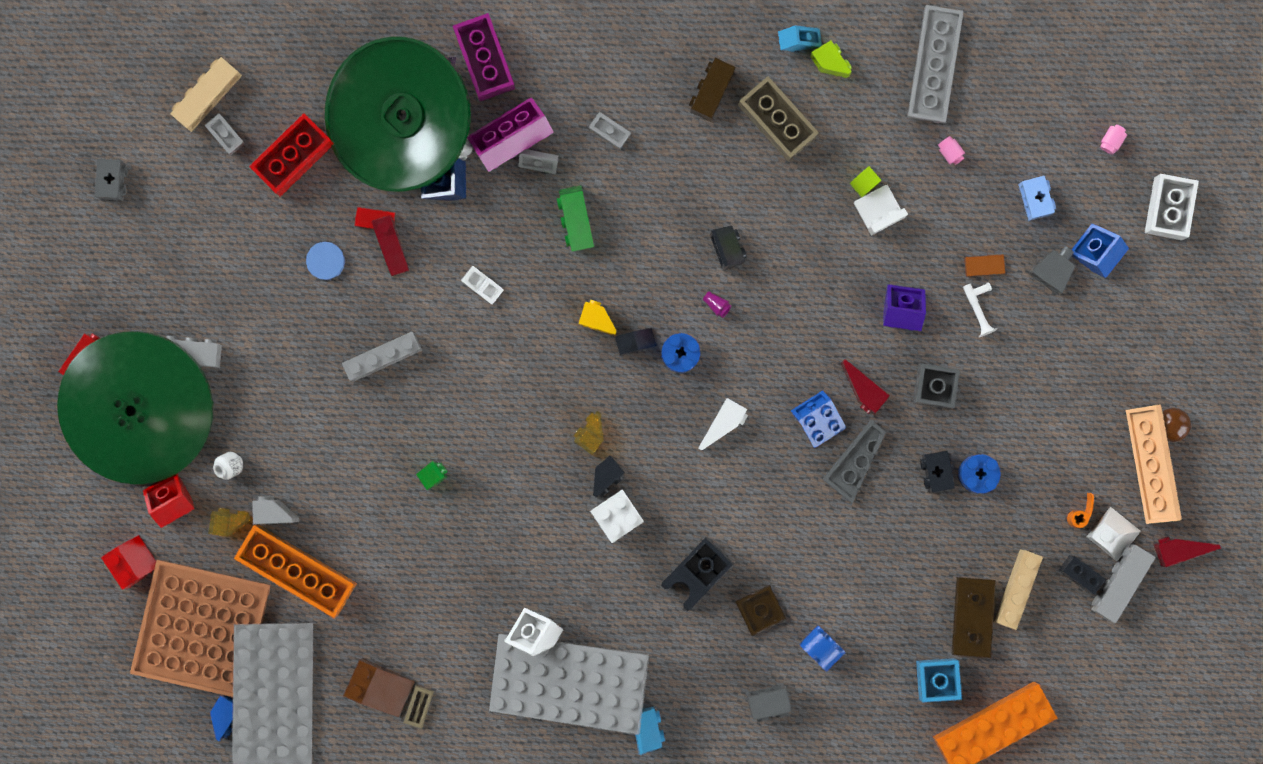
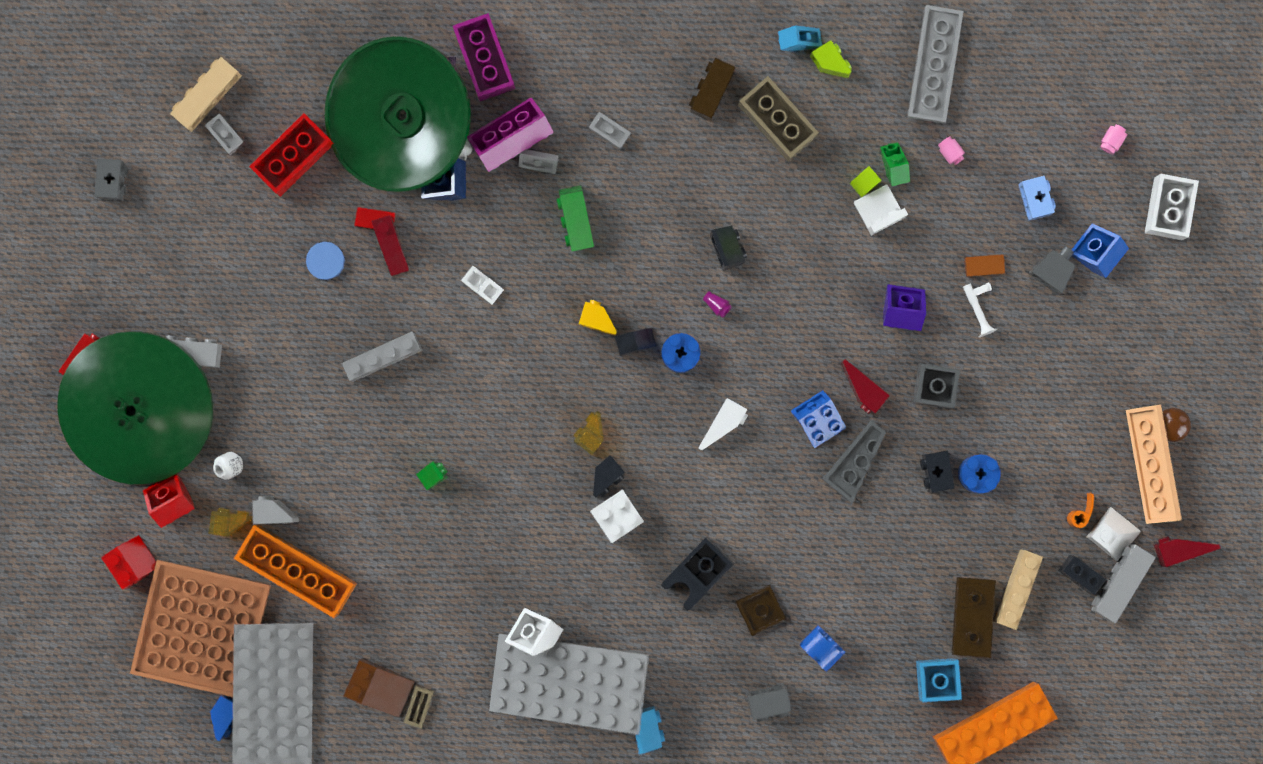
(895, 164): none -> green slope

